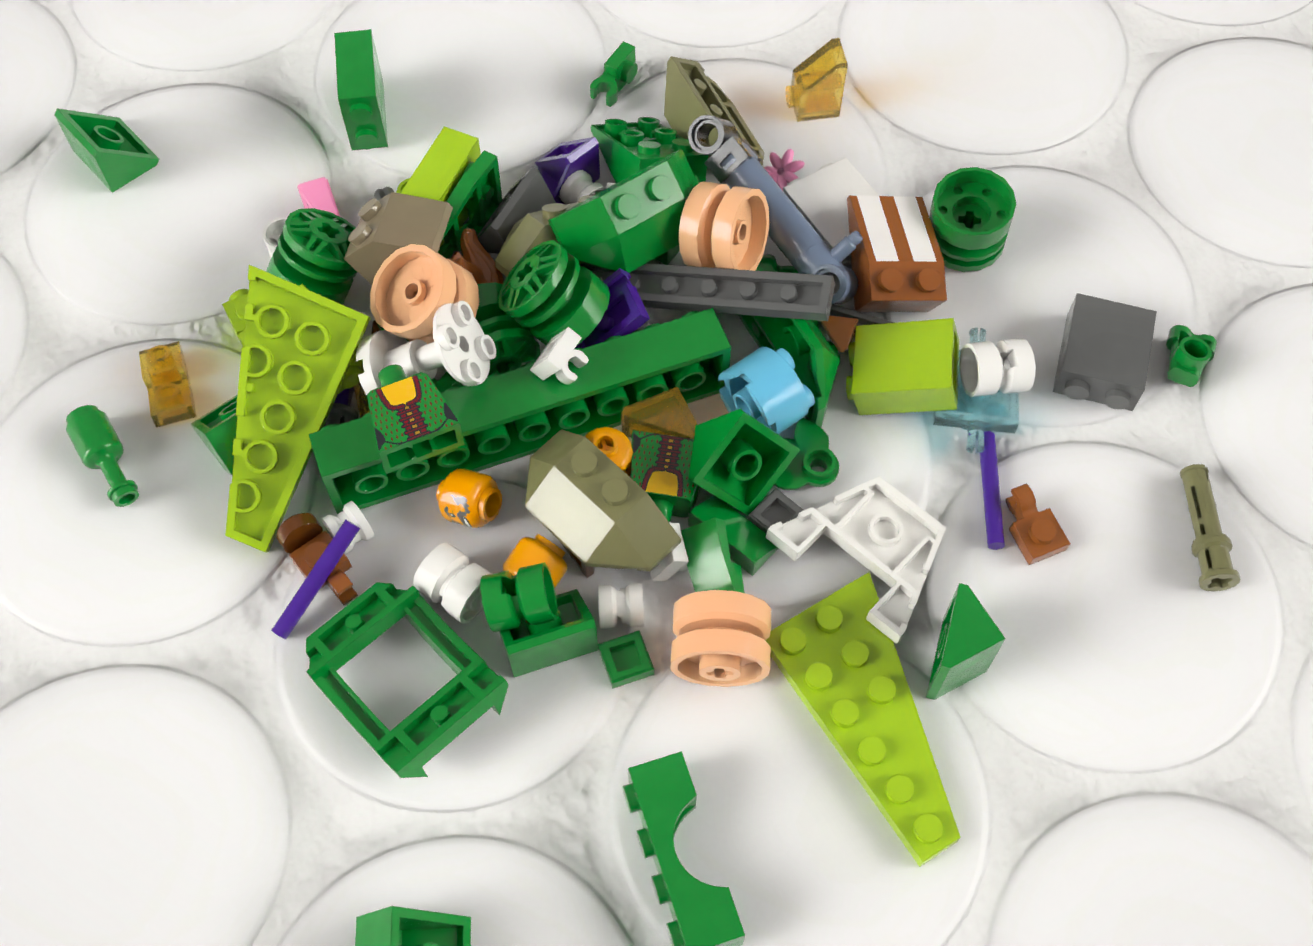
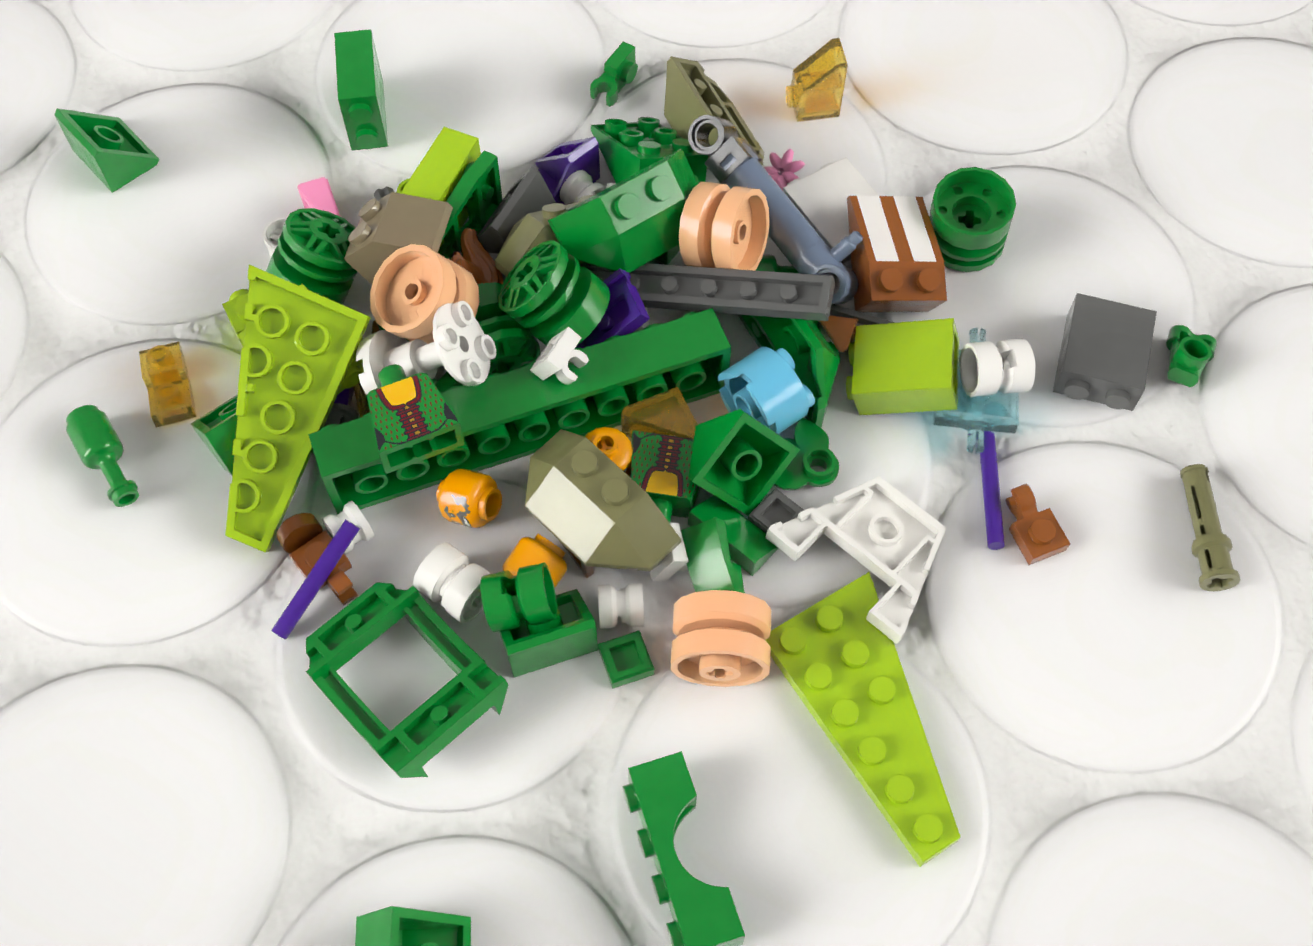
(964, 645): green slope -> none

